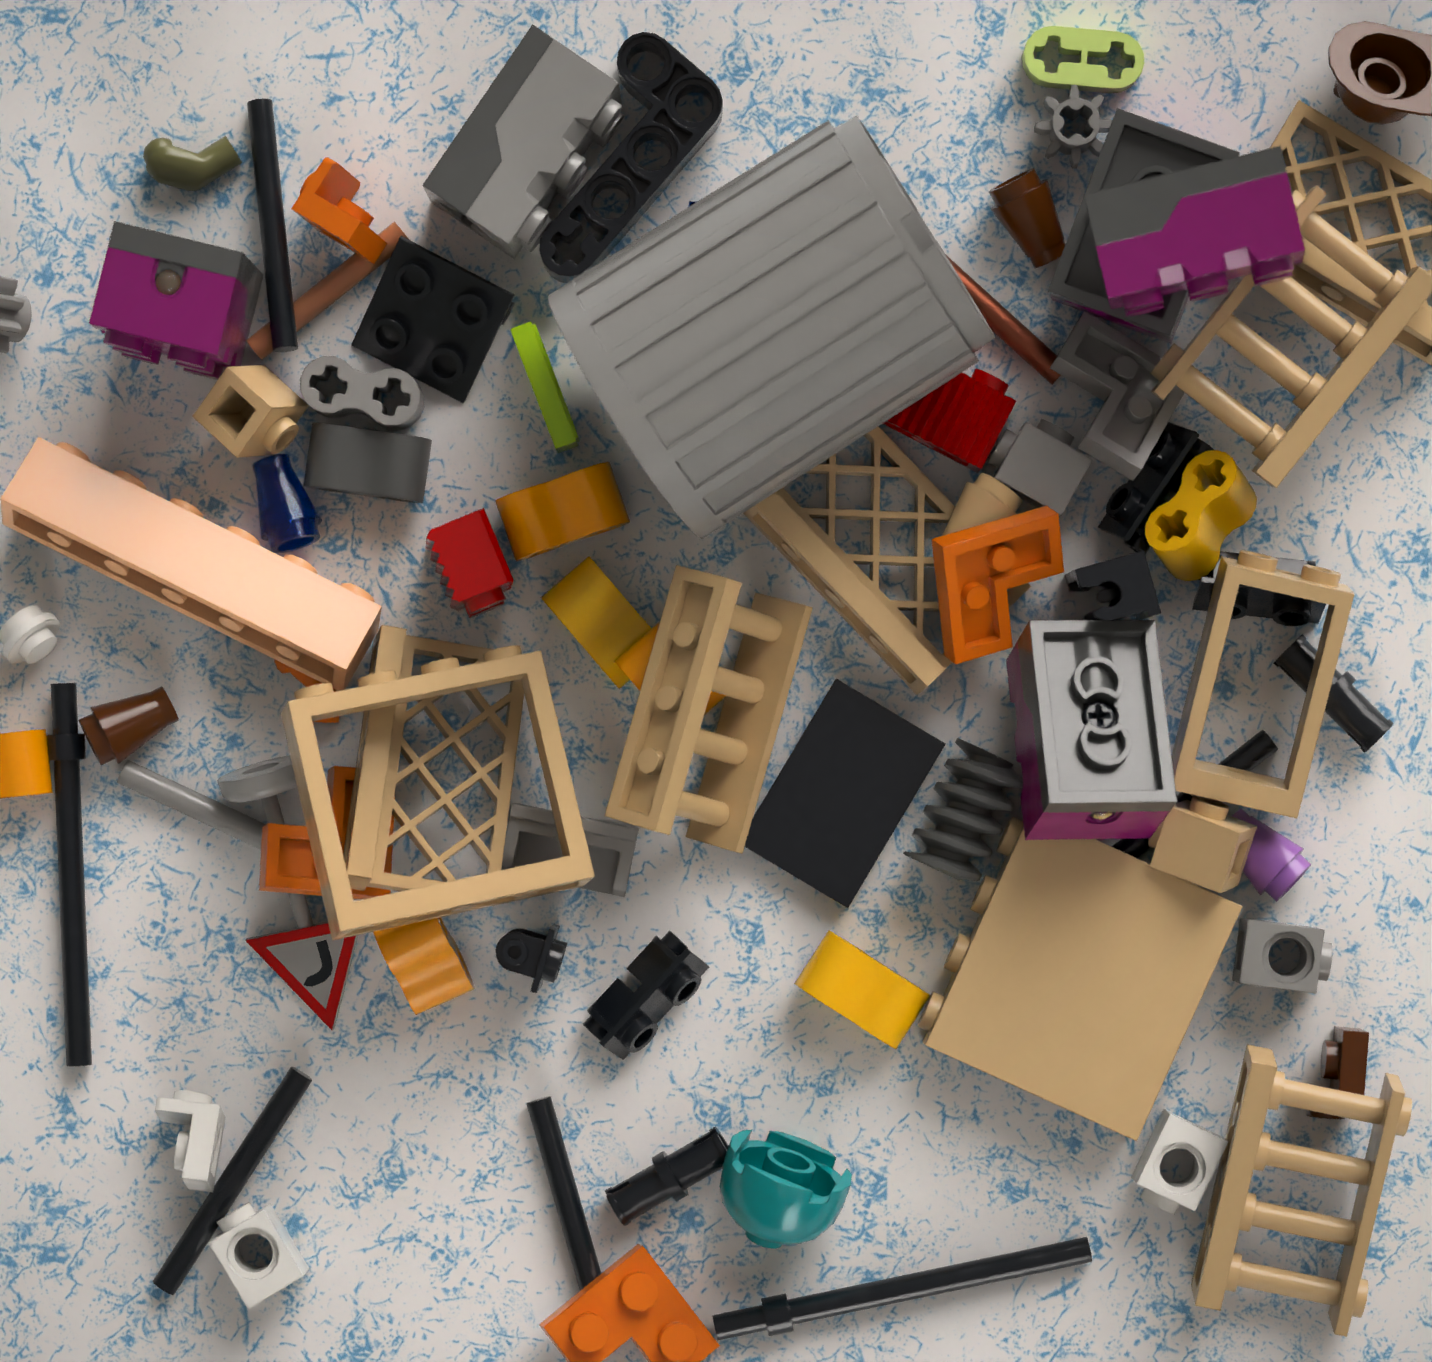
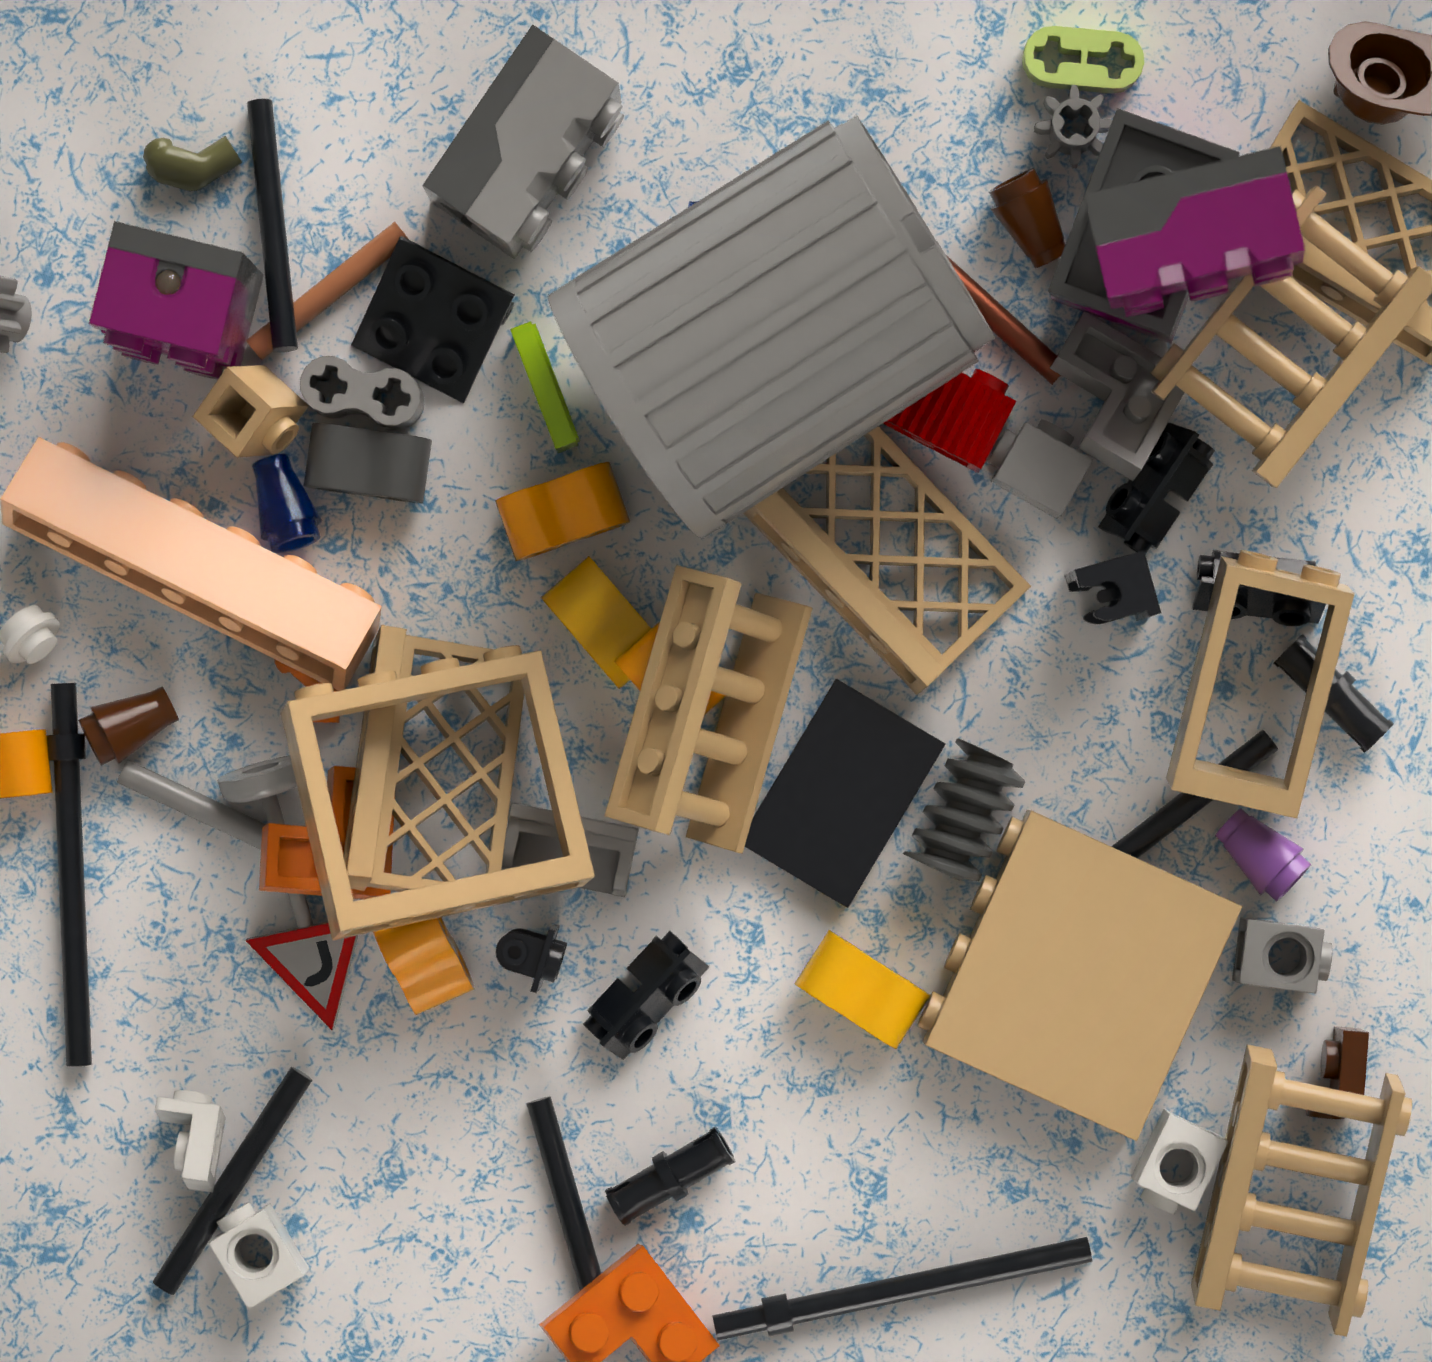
(328, 208): orange bracket -> none
(470, 563): red brick -> none
(620, 168): black beam -> none
(781, 1188): teal cylinder -> none
(978, 568): orange plate -> none
(982, 503): tan cone -> none
(1091, 729): piece -> none
(1201, 515): yellow axle -> none
(1202, 844): tan brick -> none

